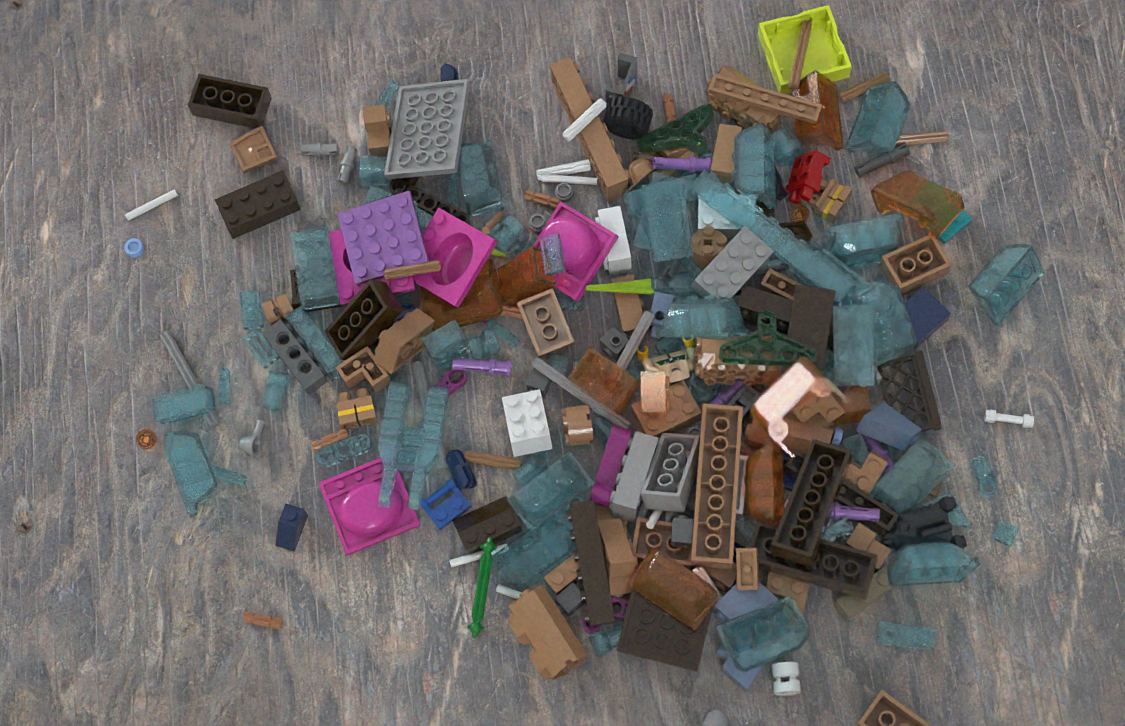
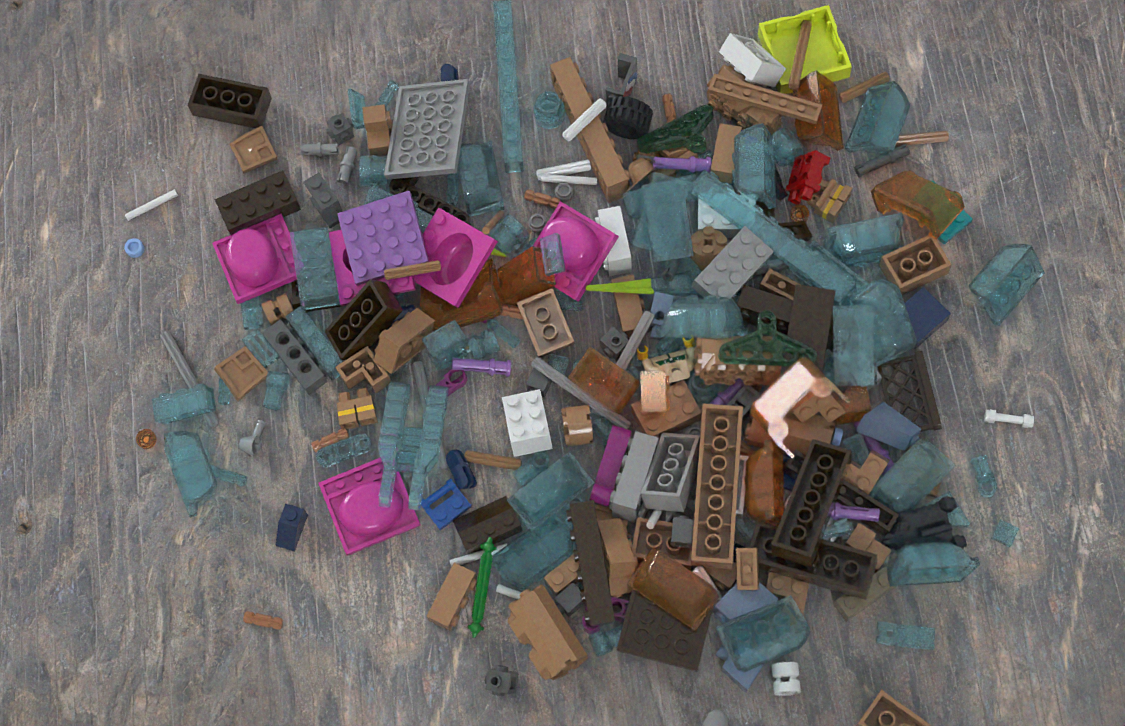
(241, 372): none -> medium nougat plate
(257, 258): none -> dark pink piece
(323, 199): none -> dark grey panel
(340, 128): none -> dark grey brick
(356, 103): none -> clear light blue slope
(452, 596): none -> medium nougat brick
(501, 680): none -> dark grey brick
(508, 86): none -> clear light blue brick
(549, 110): none -> clear light blue piece
(752, 60): none -> white brick

